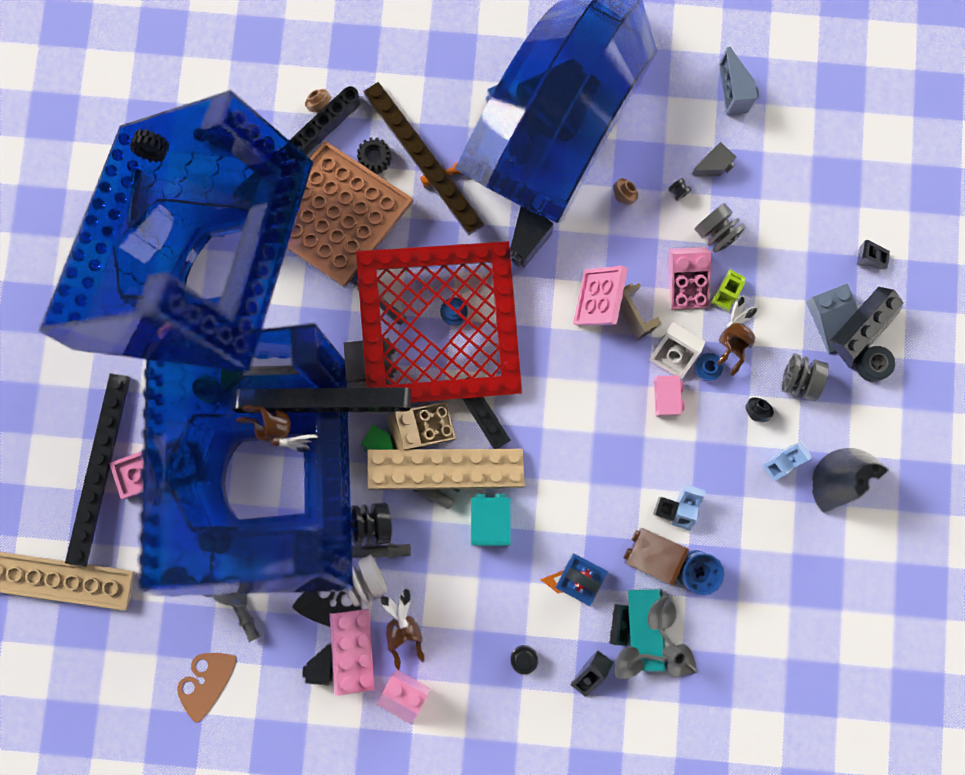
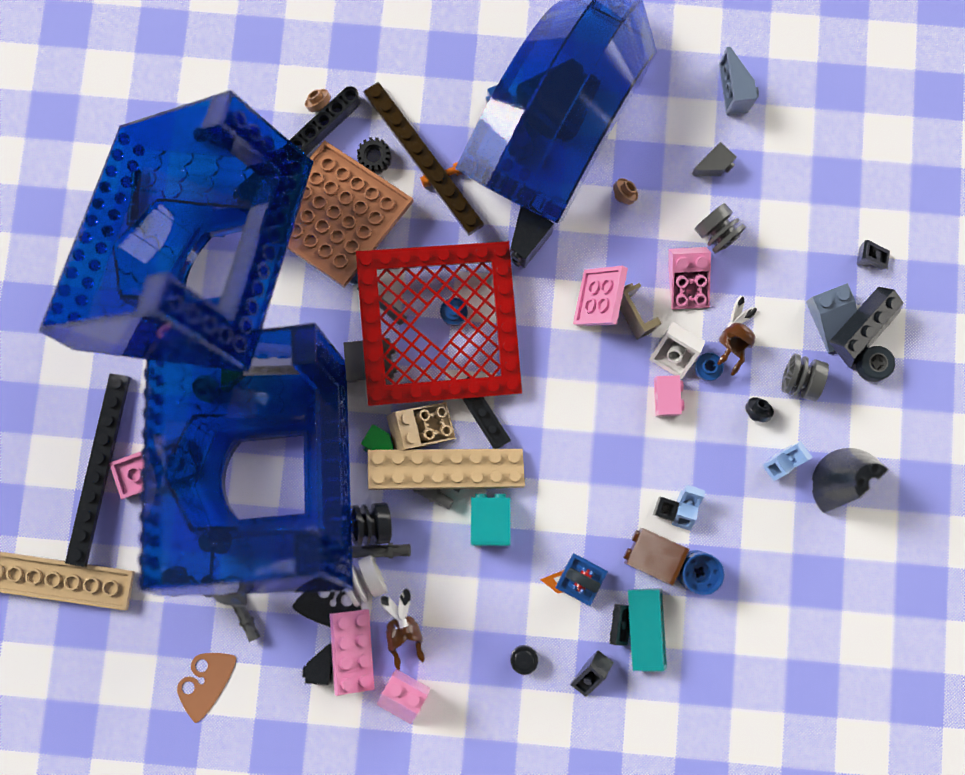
(149, 145): black tyre -> none
(276, 429): reddish brown hair -> none
(324, 399): black beam -> none
(678, 657): dark grey plant -> none
(679, 189): black wheel -> none
(728, 290): lime brick -> none

